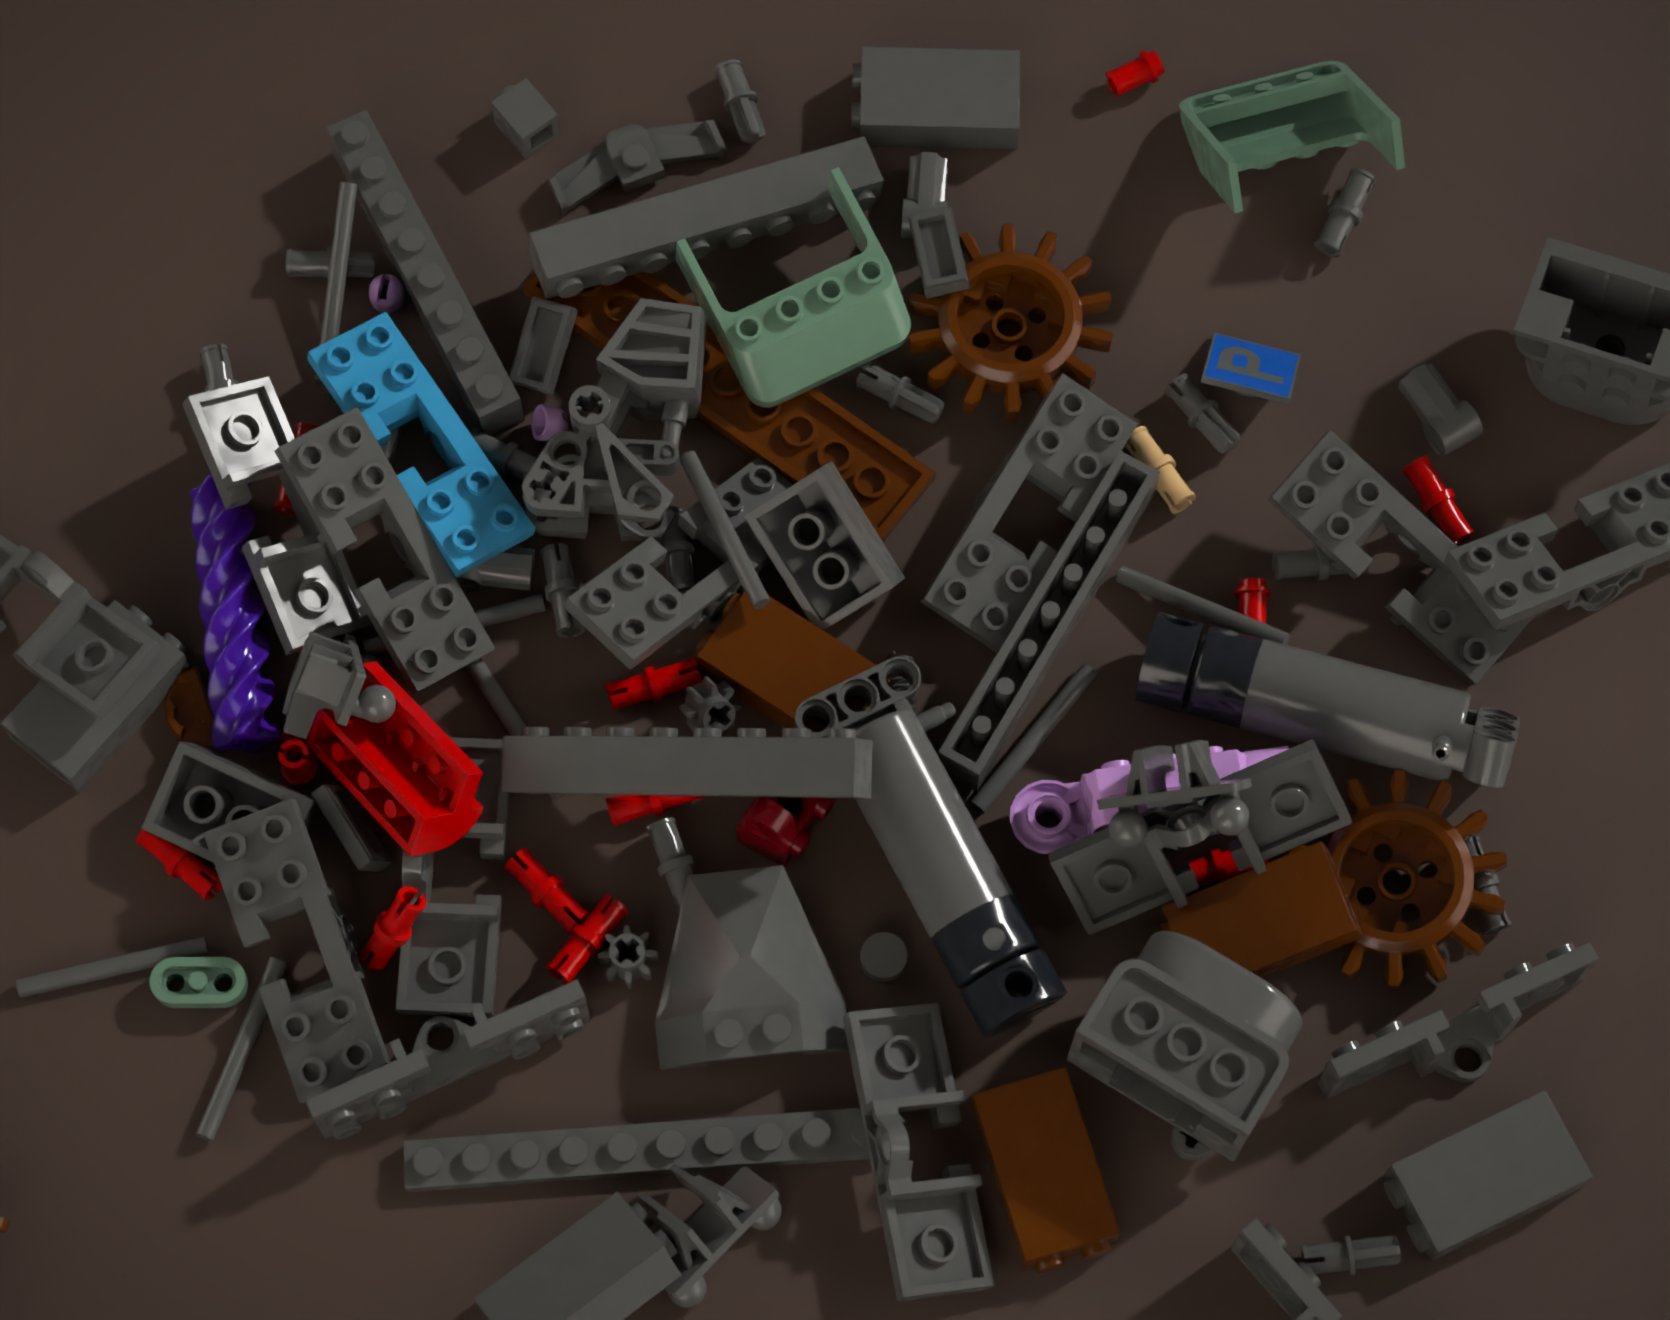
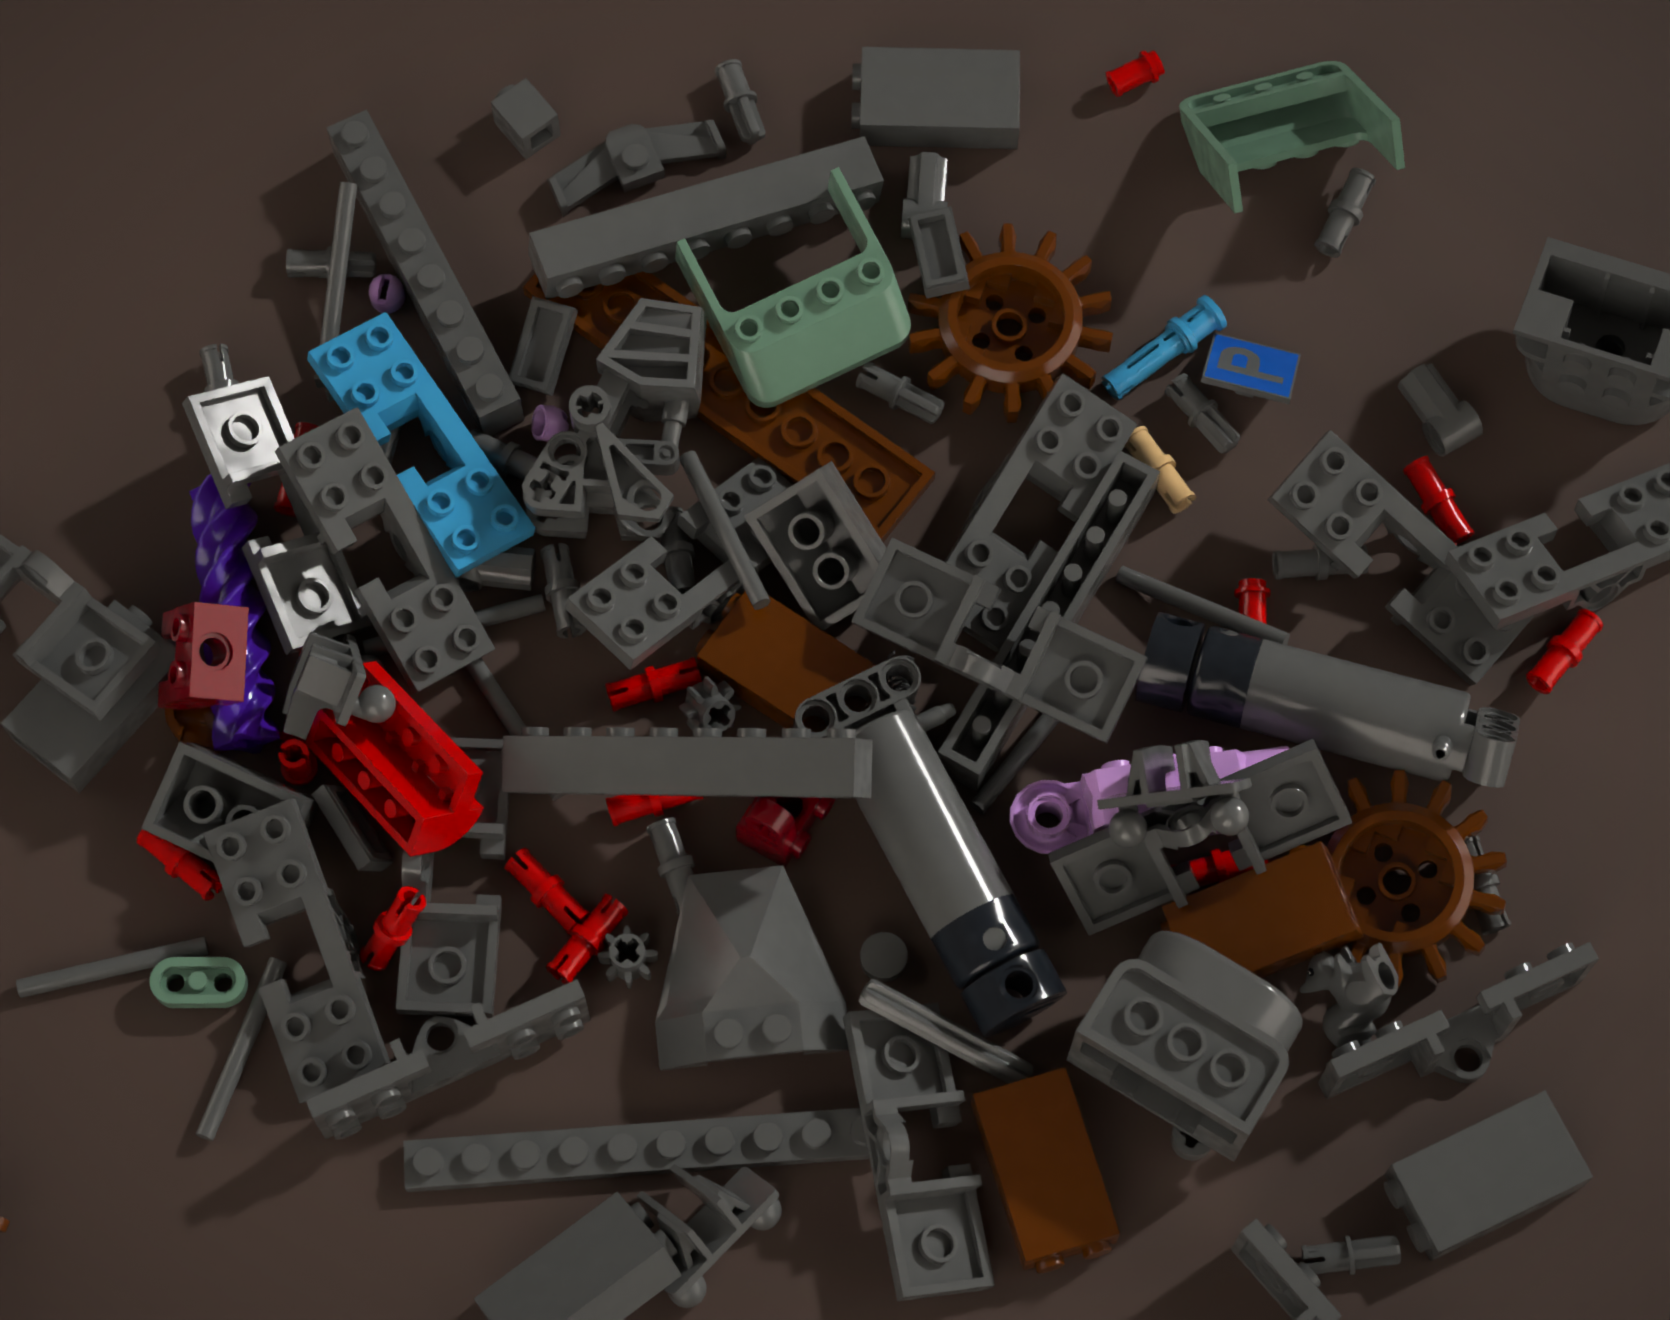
(190, 680): none -> dark red brick
(944, 1032): none -> dark grey axle
(1067, 676): none -> dark grey plate
(1179, 337): none -> dark azure pin
(1359, 988): none -> dark grey animal
(1564, 651): none -> red pin

